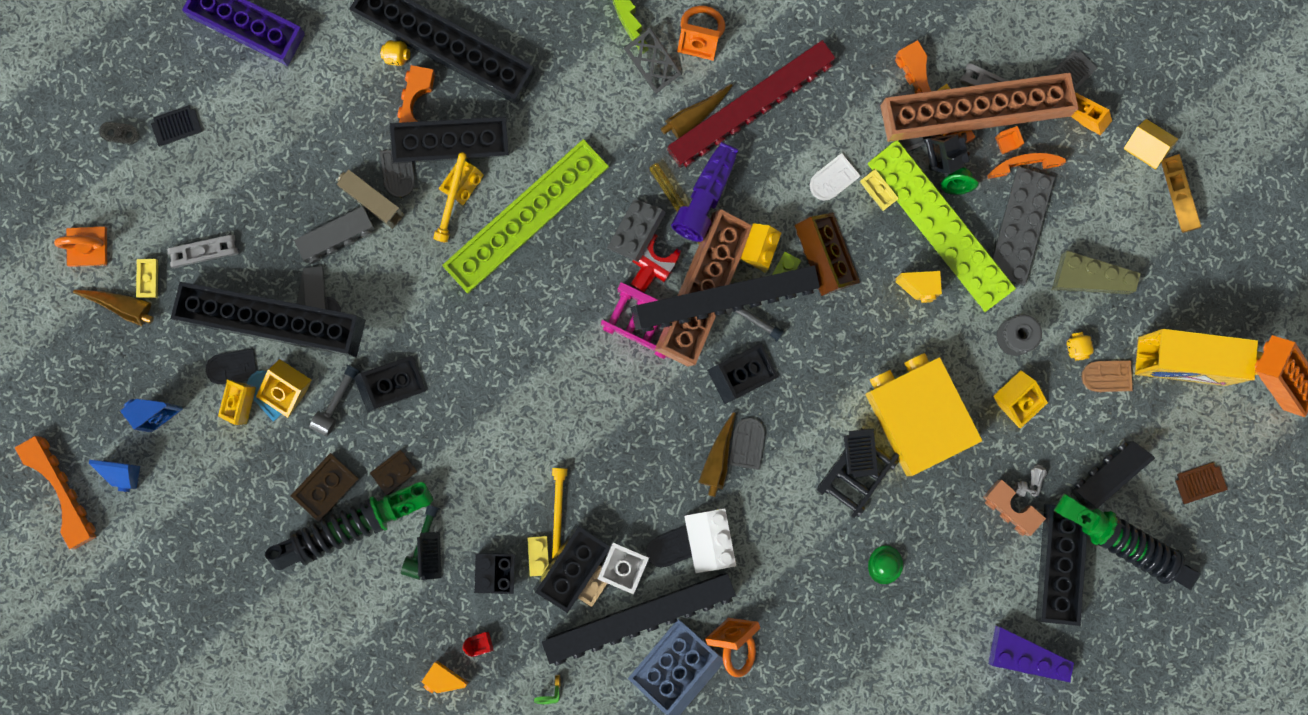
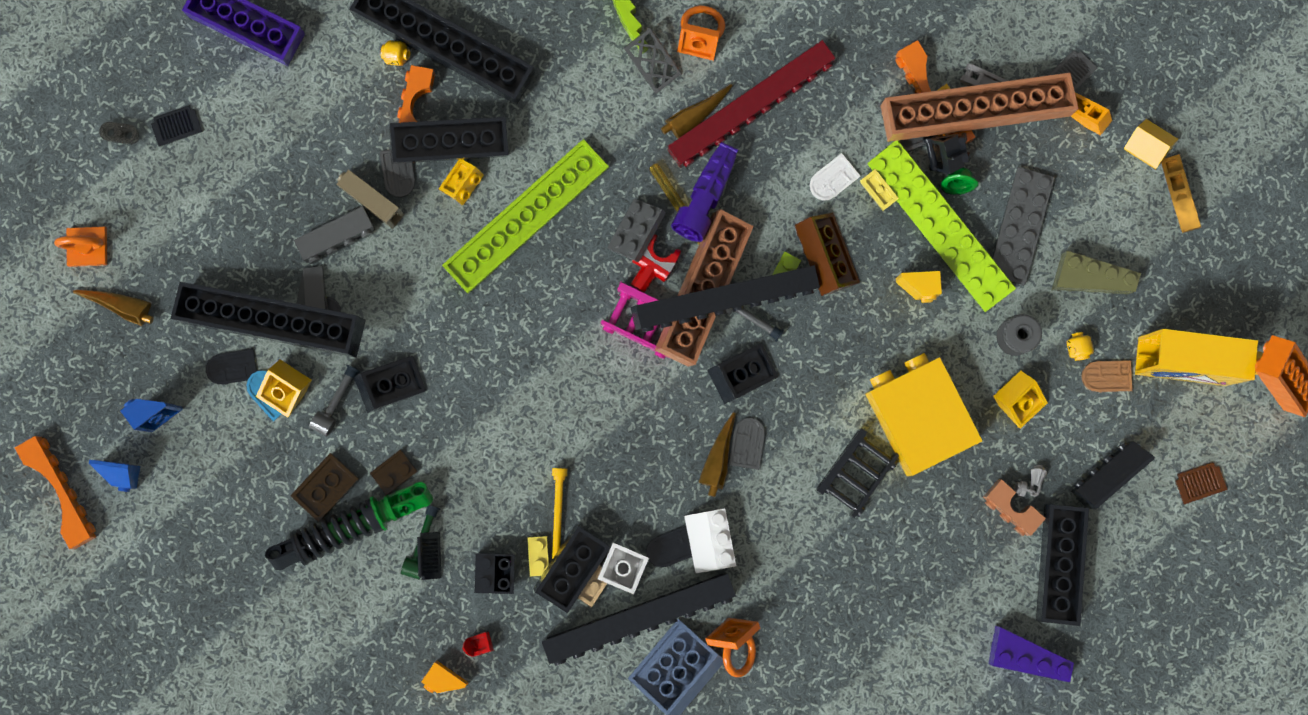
(147, 278): light yellow plate -> none
(202, 251): light grey plate -> none
(236, 402): yellow slope -> none
(441, 233): yellow piece -> none
(550, 699): bright green piece -> none
(761, 246): yellow slope -> none
(861, 453): black window -> none
(885, 565): green hat -> none
(1009, 140): orange panel -> none
(1047, 160): orange slope -> none
(1130, 543): black piece -> none

